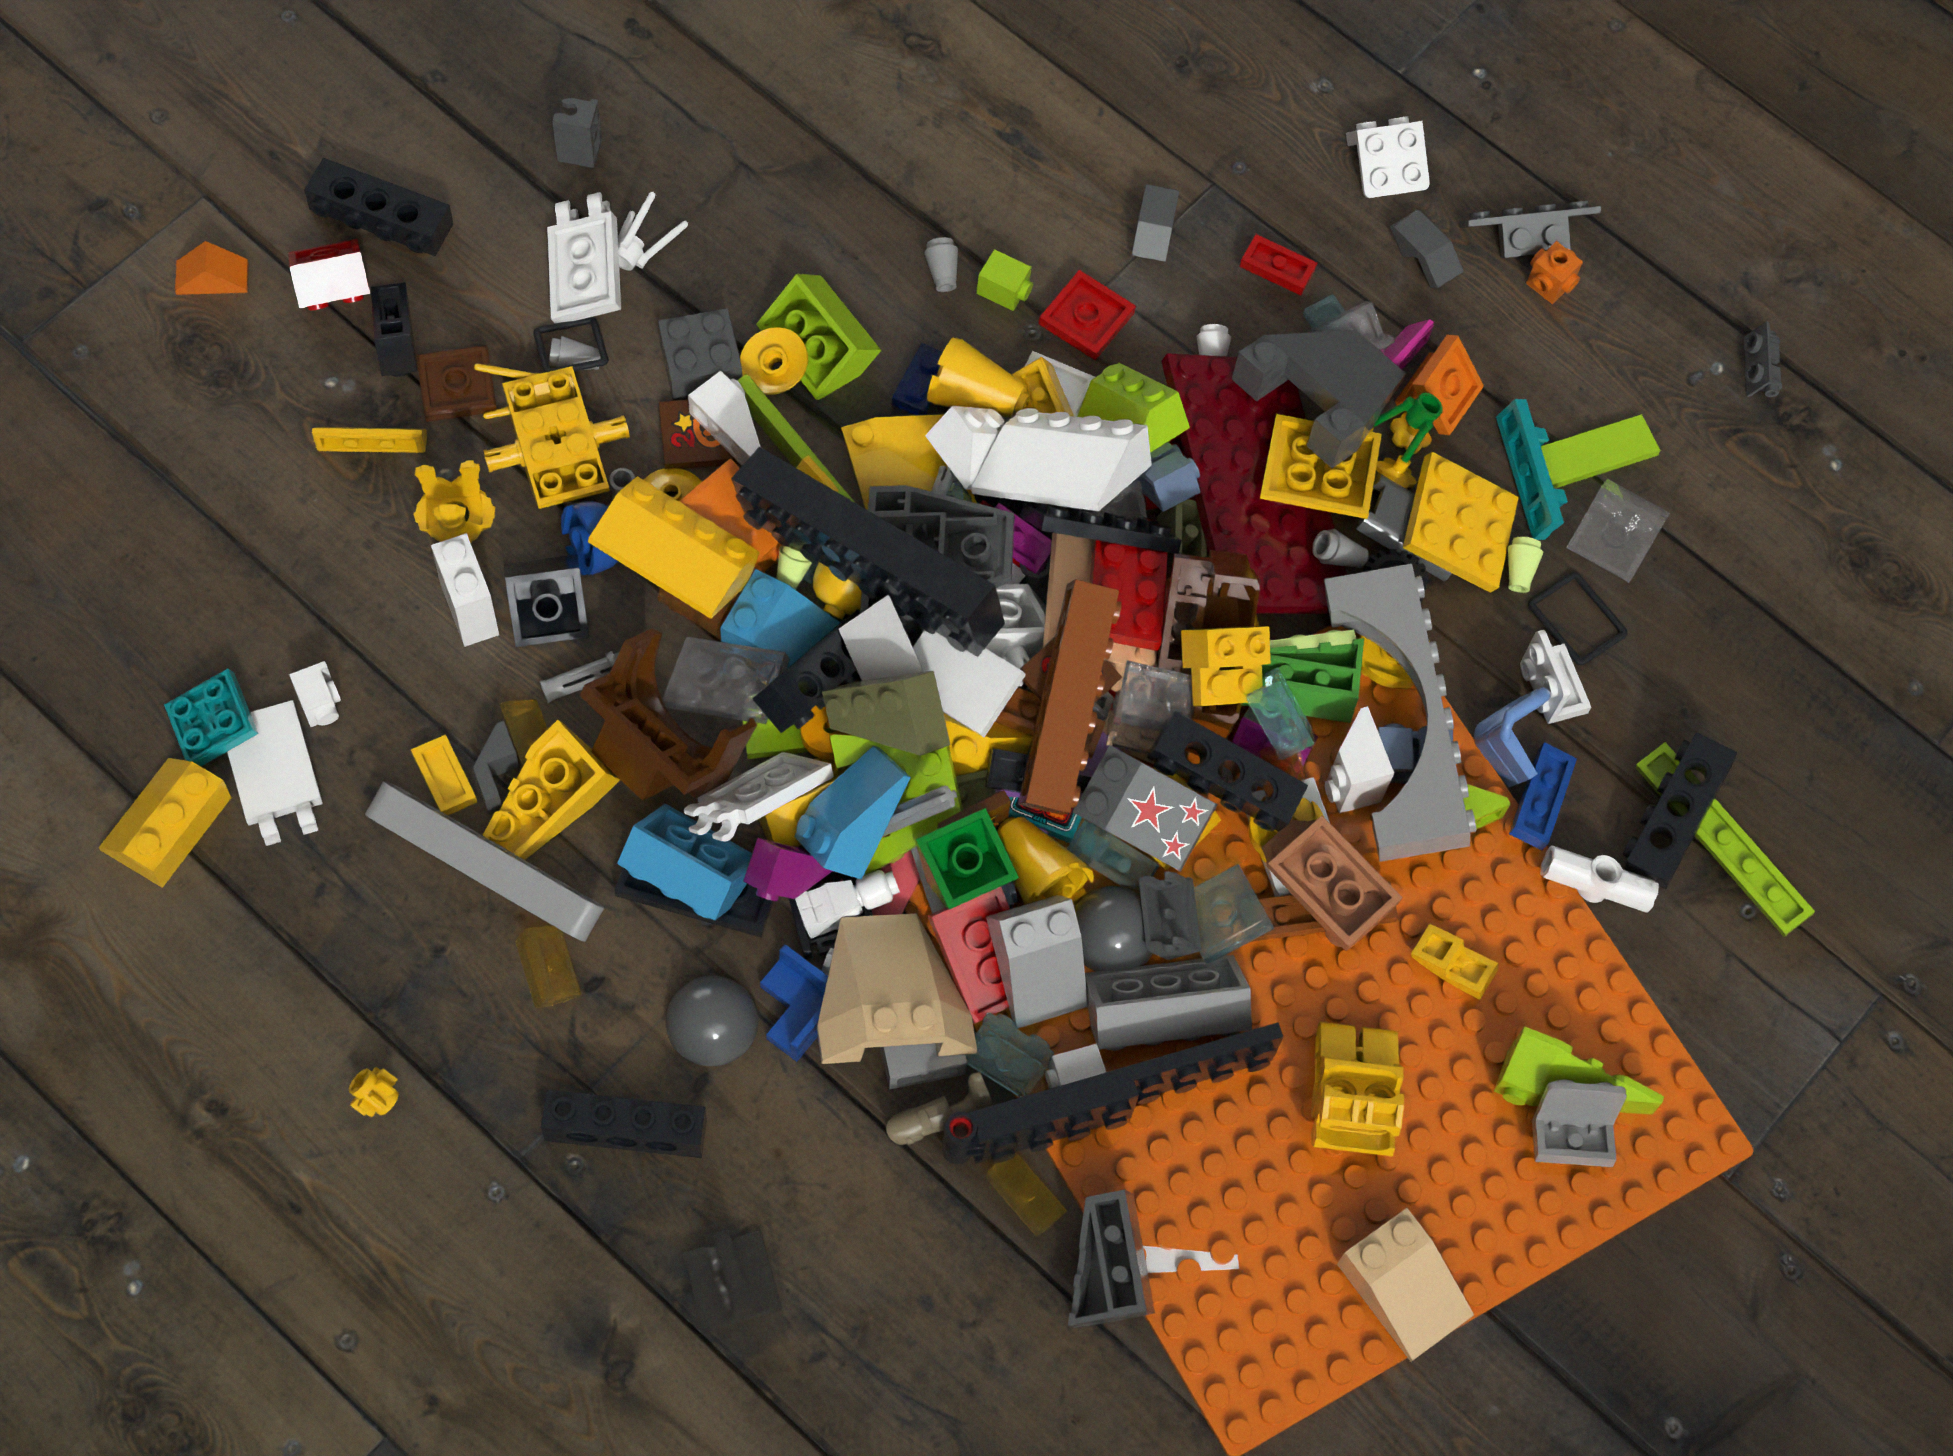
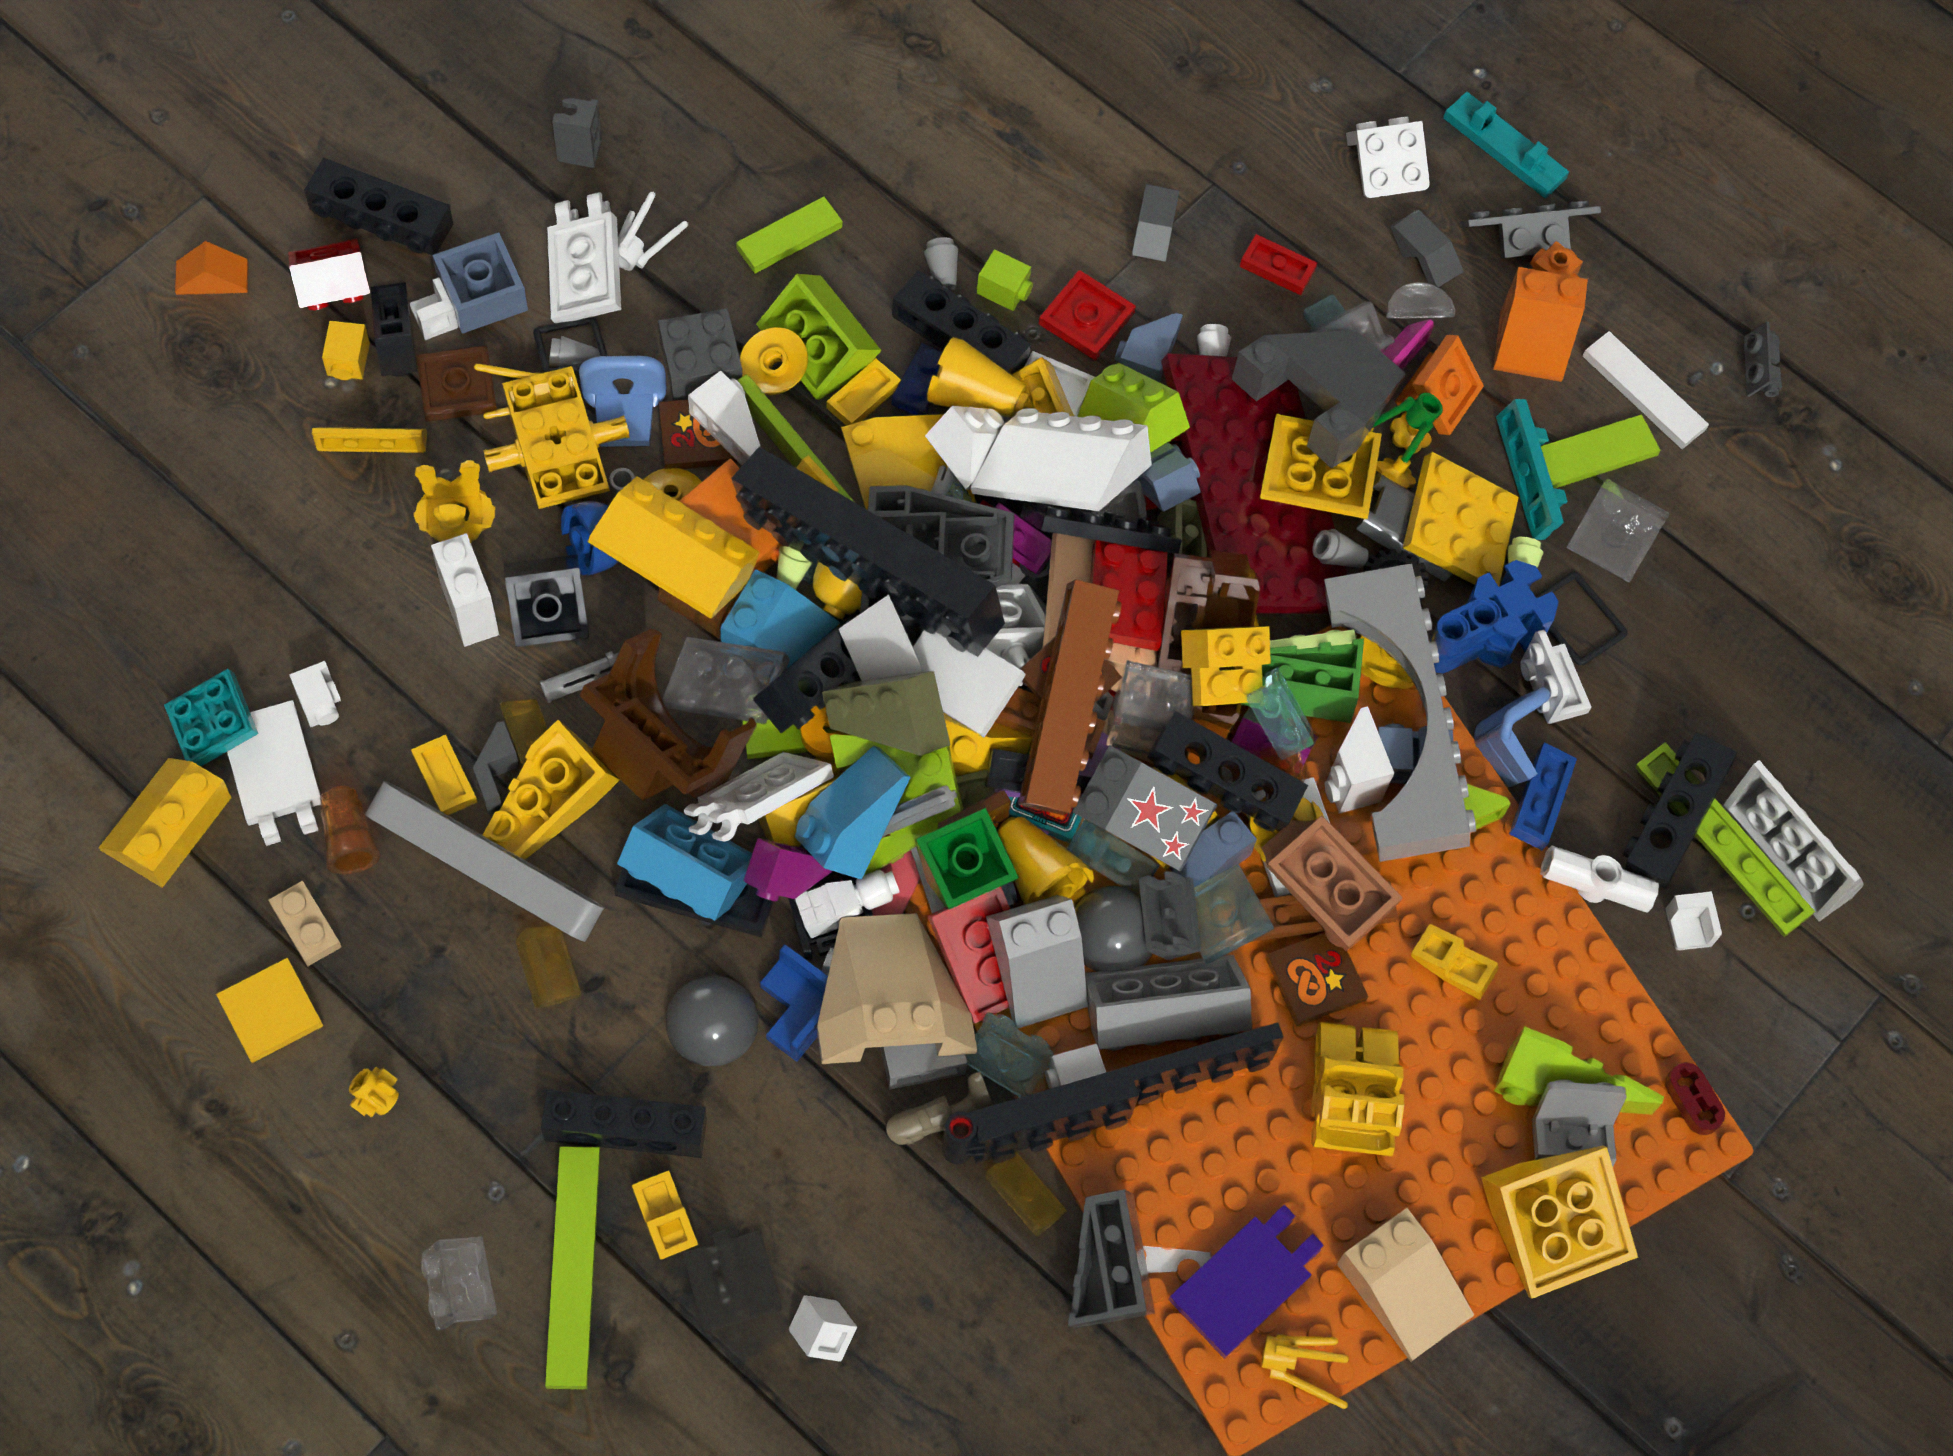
(269, 1010): none -> yellow tile
(305, 923): none -> tan plate
(345, 350): none -> yellow brick
(346, 832): none -> clear orange plant
(435, 312): none -> white panel
(458, 1281): none -> clear bracket
(481, 282): none -> sand blue brick
(573, 1268): none -> lime tile
(637, 406): none -> medium blue piece
(664, 1215): none -> yellow slope
(789, 235): none -> lime tile
(822, 1328): none -> white panel
(863, 393): none -> yellow tile
(922, 292): none -> black brick
(1149, 345): none -> sand blue slope
(1218, 849): none -> sand blue slope
(1245, 1282): none -> dark purple tile
(1282, 1352): none -> yellow plant
(1315, 978): none -> reddish brown tile
(1420, 301): none -> clear tile
(1494, 620): none -> blue connector
(1506, 144): none -> teal hinge
(1539, 323): none -> orange slope
(1560, 1218): none -> yellow slope
(1645, 390): none -> white tile
(1693, 921): none -> white panel
(1694, 1099): none -> dark red beam
(1792, 841): none -> white slope

